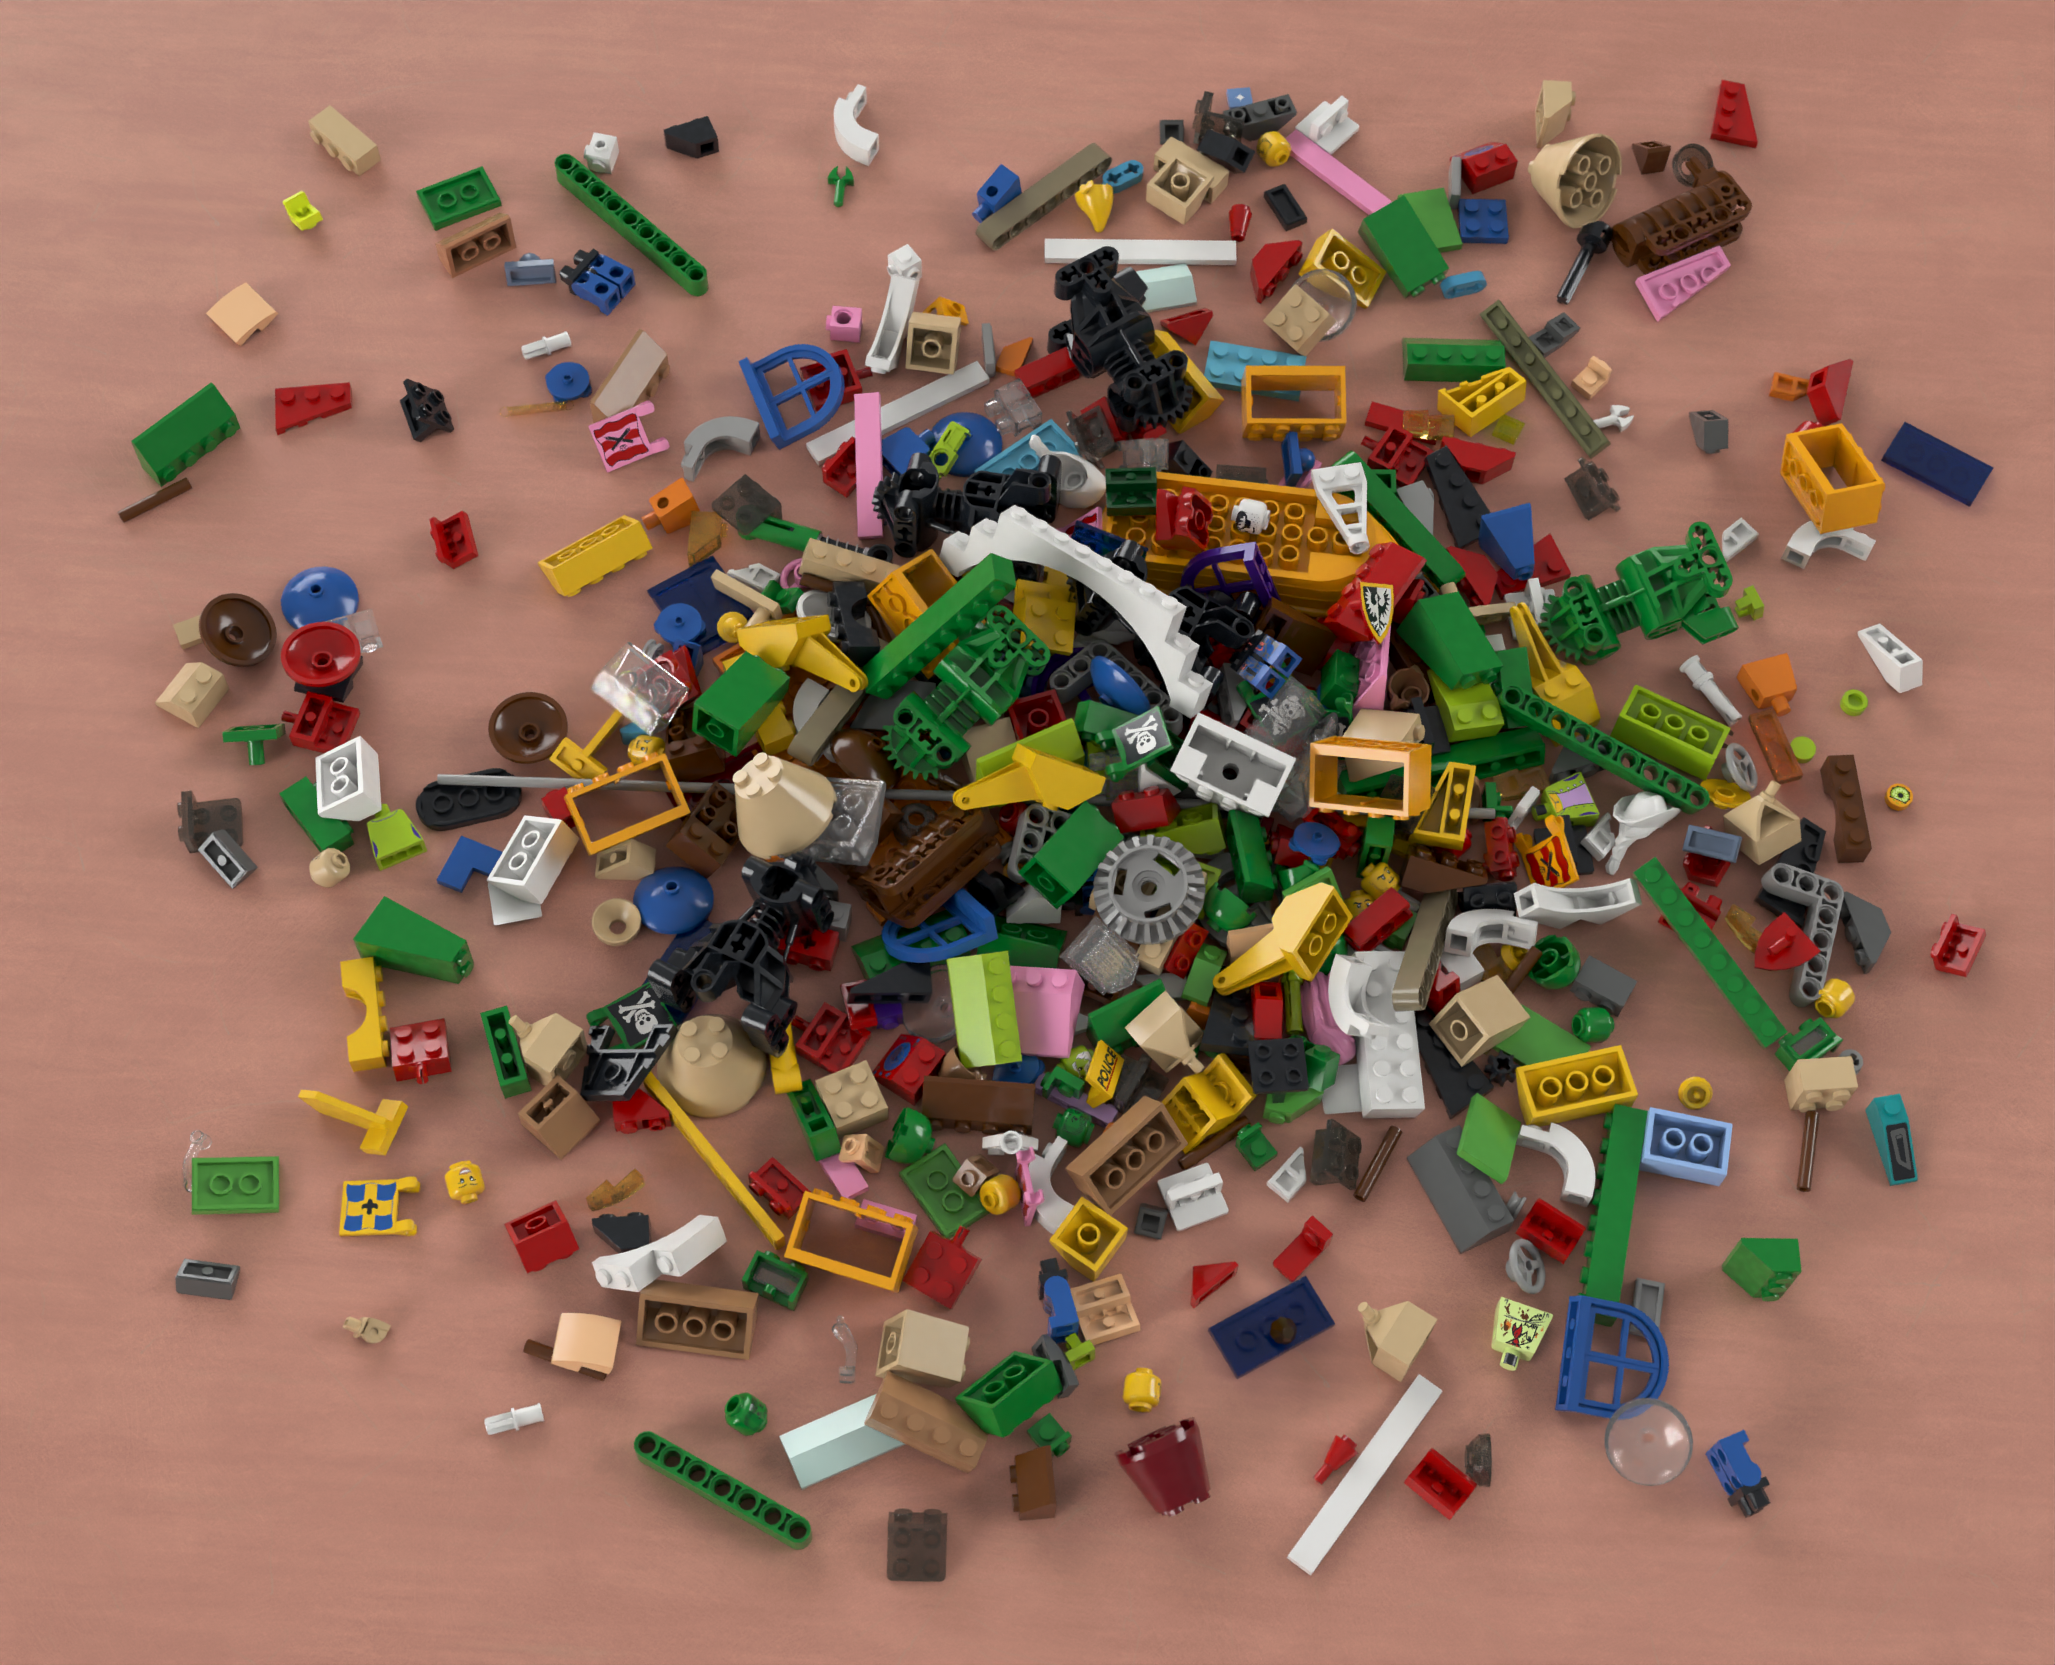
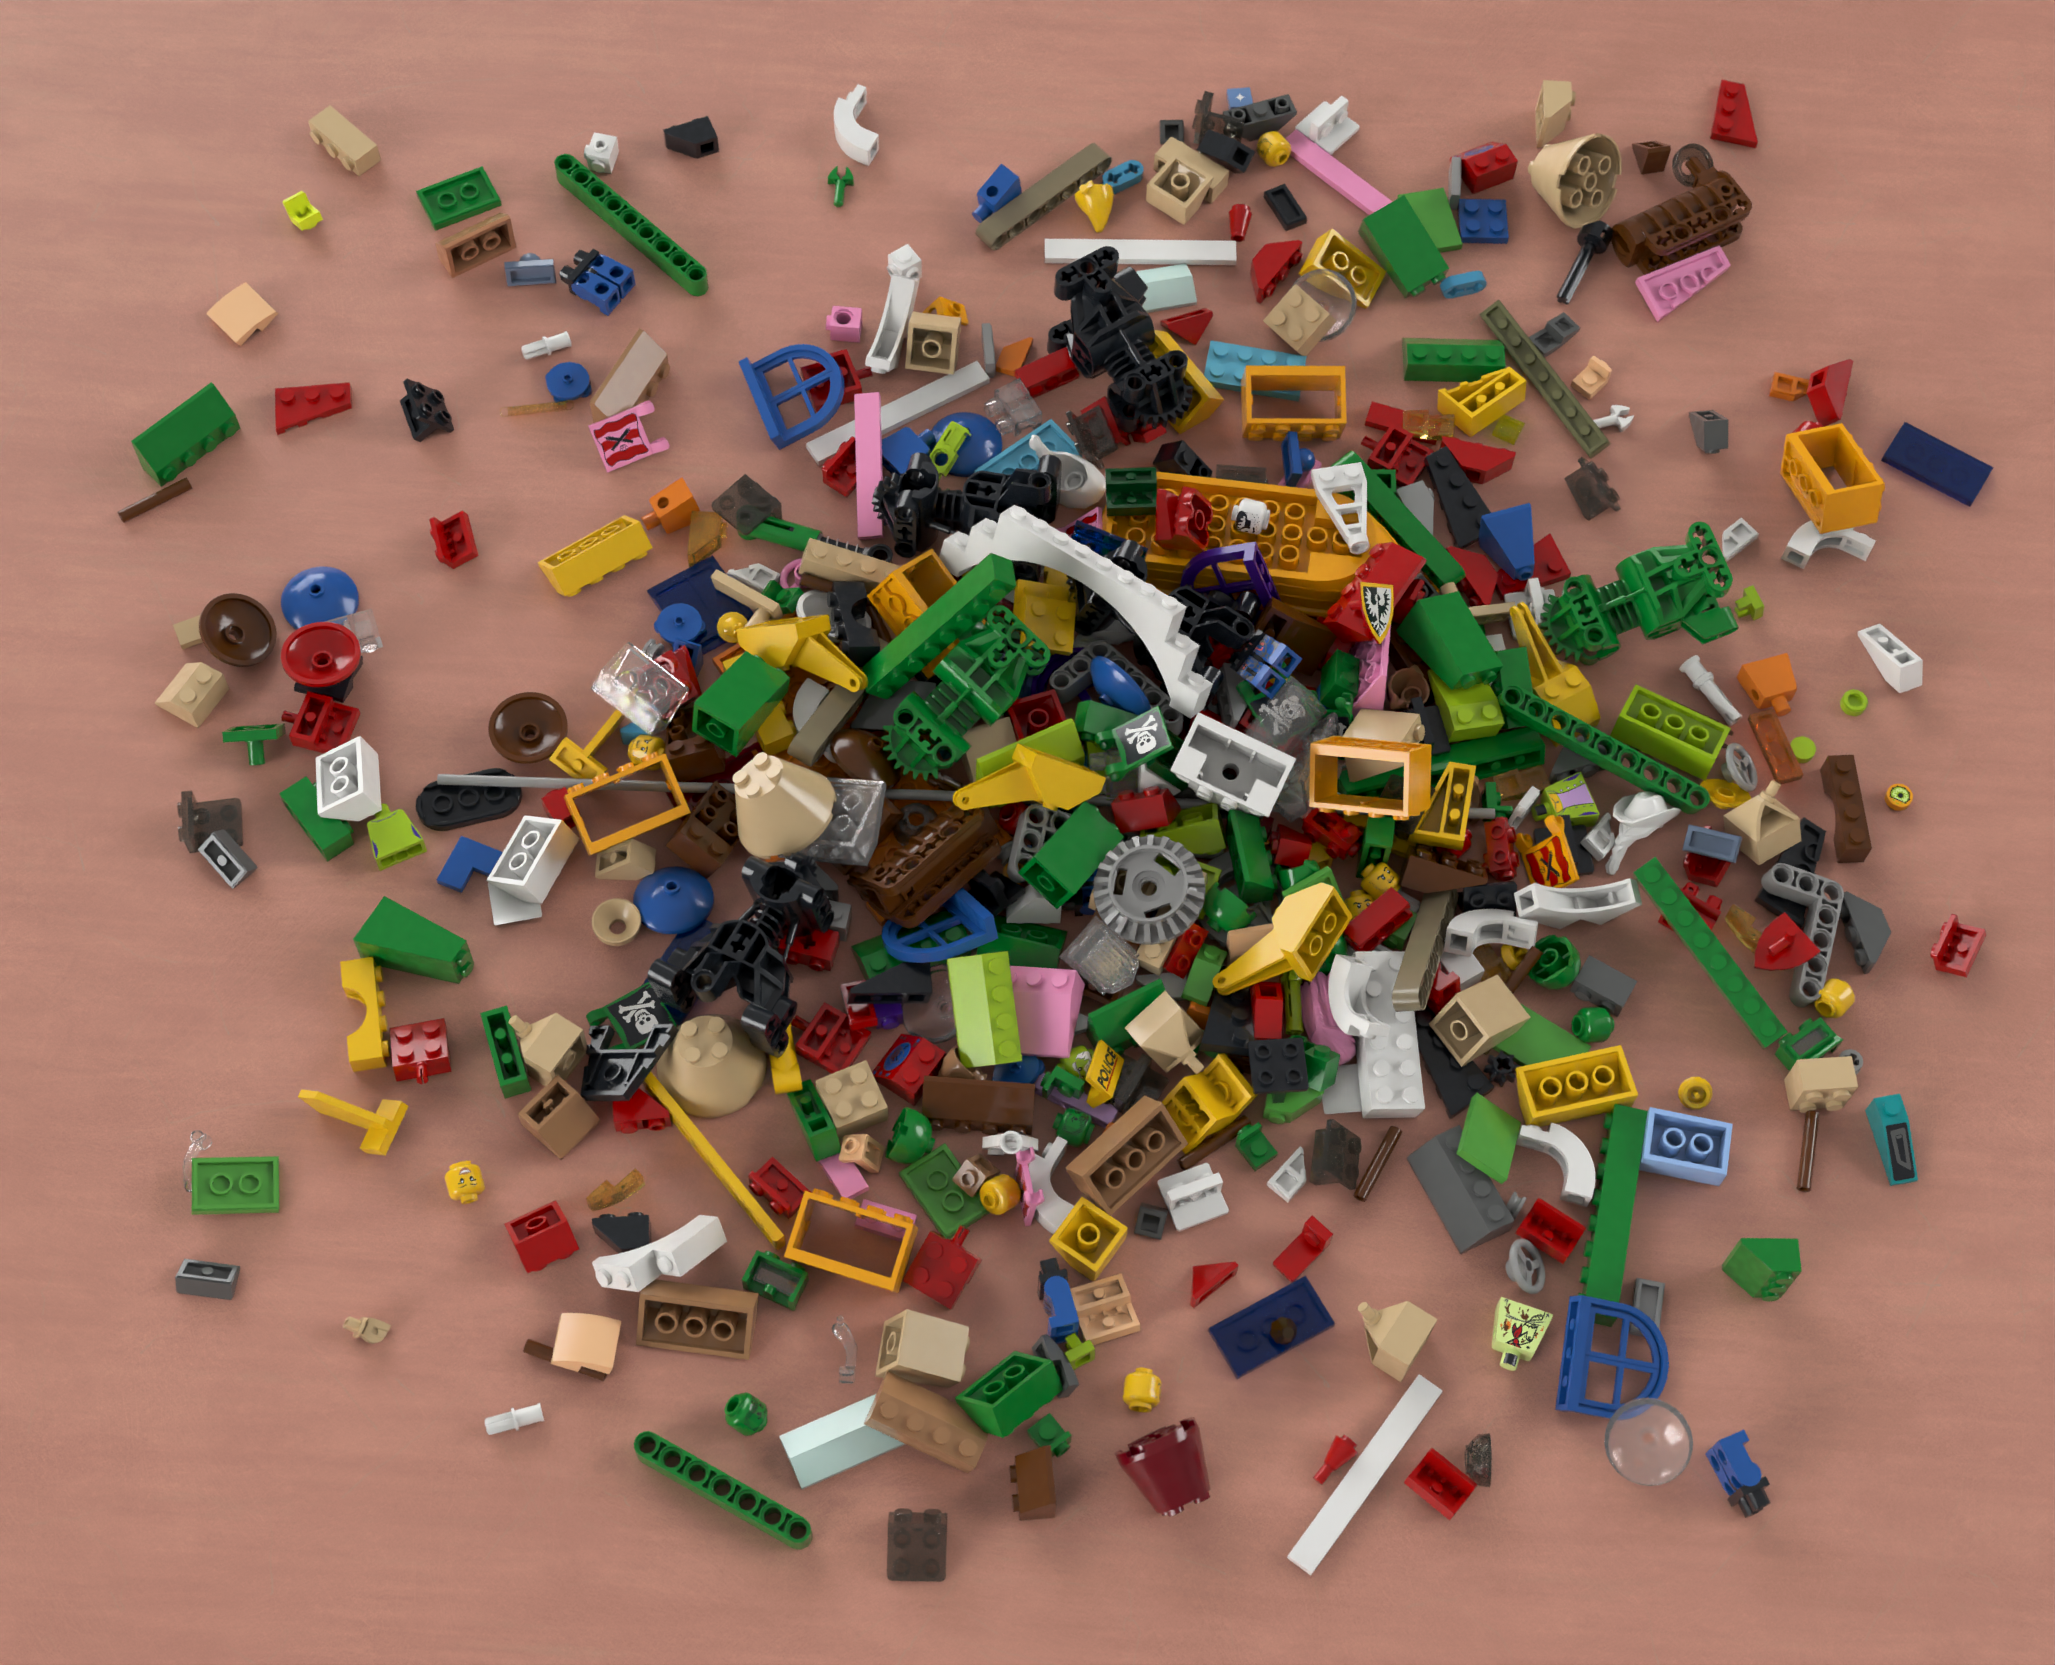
(329, 867): tan head -> none
(372, 1207): yellow flag -> none
(717, 435): light grey arch -> none
(1145, 453): clear hips -> none
(1315, 841): blue piece -> none

